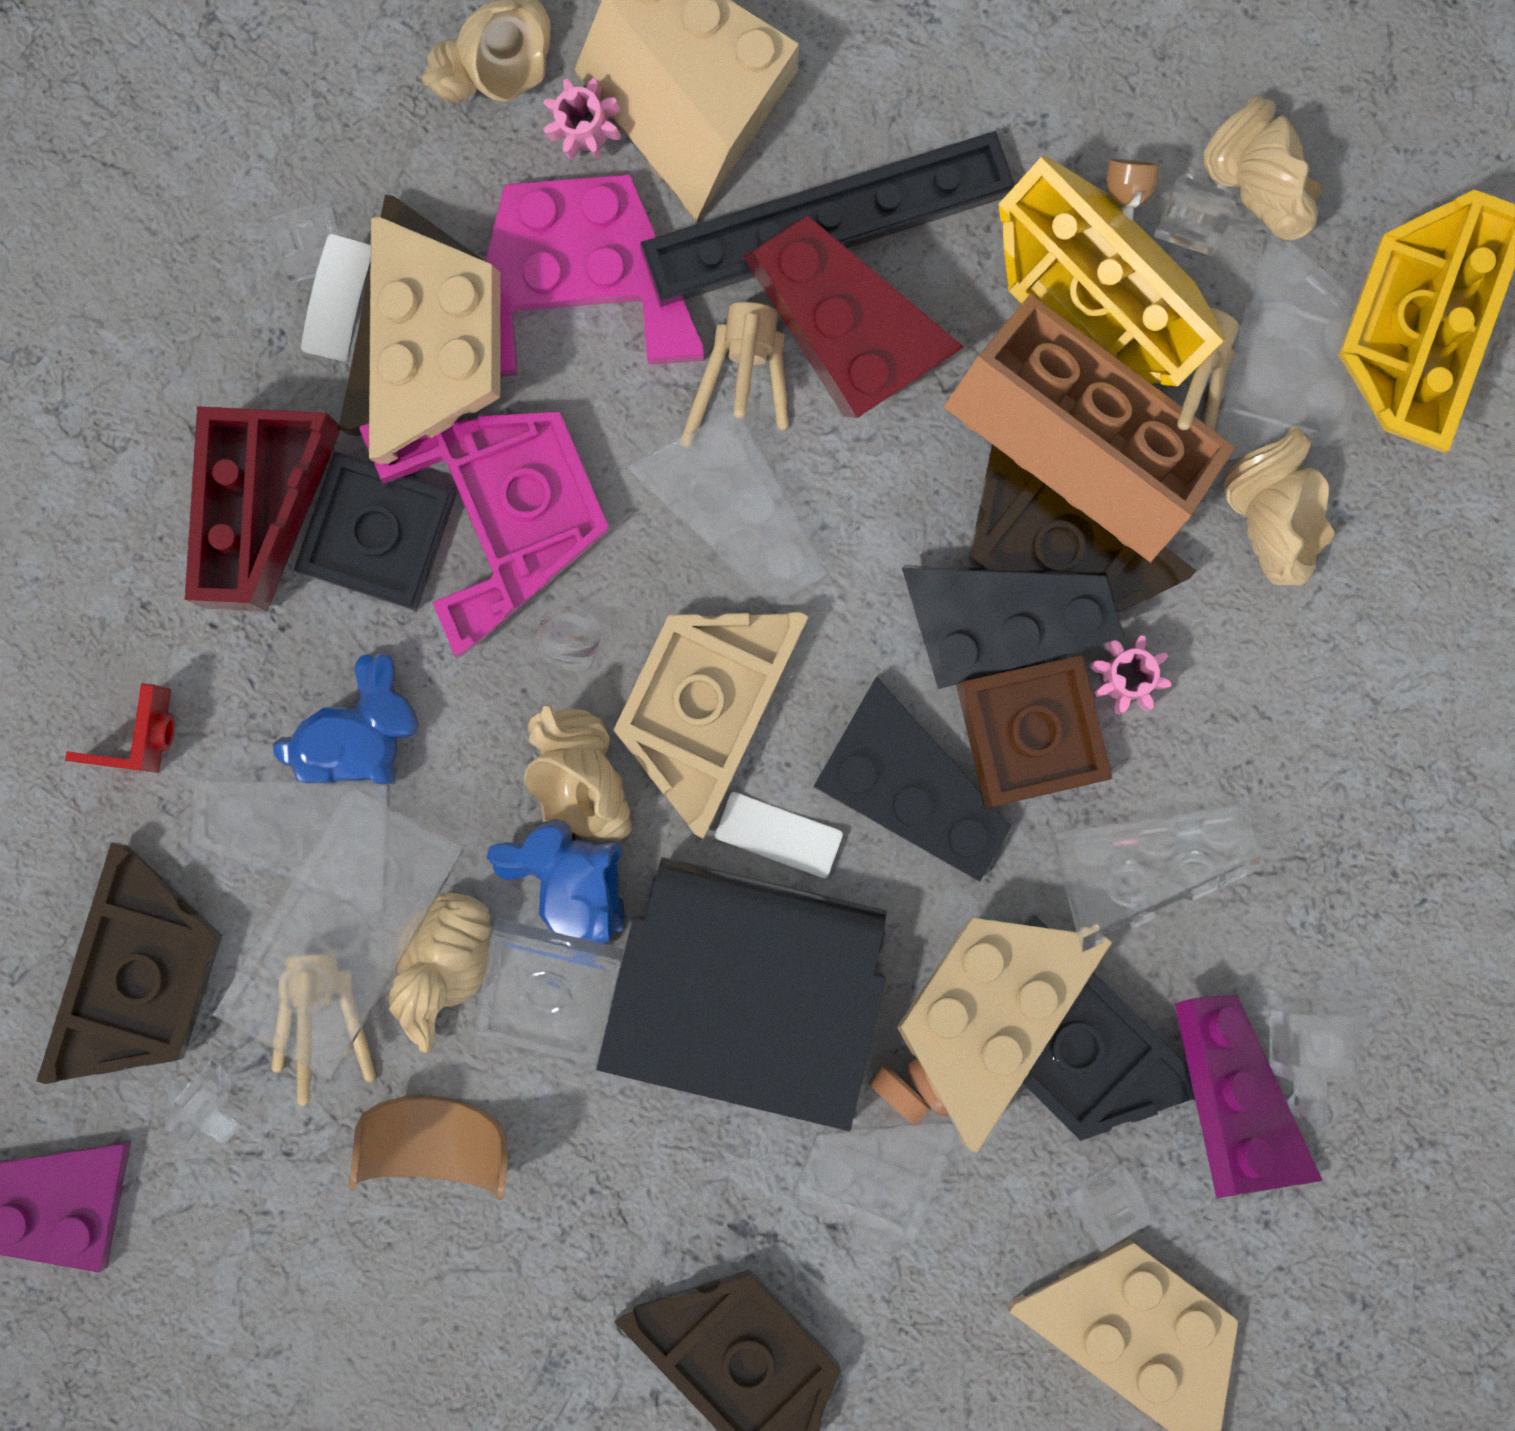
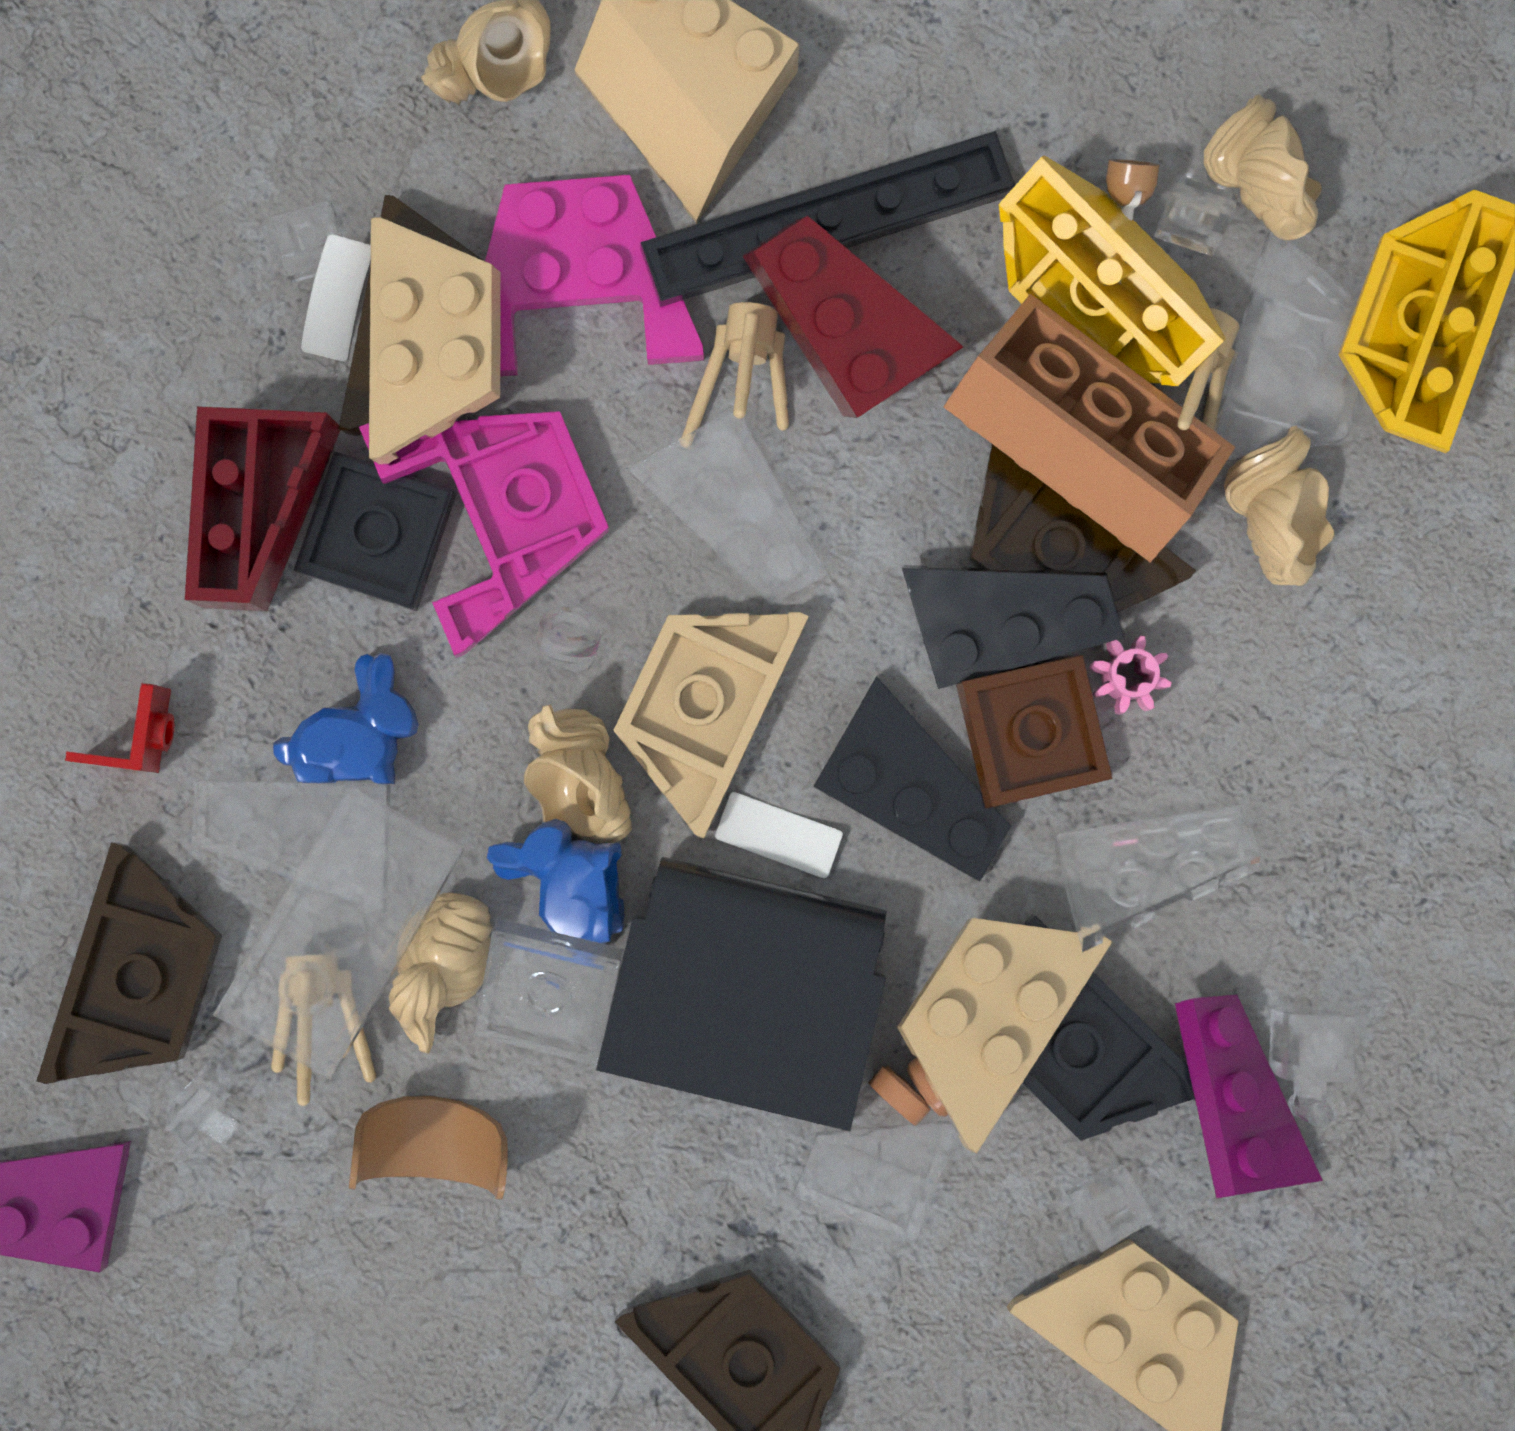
(577, 102): bright pink gear -> none

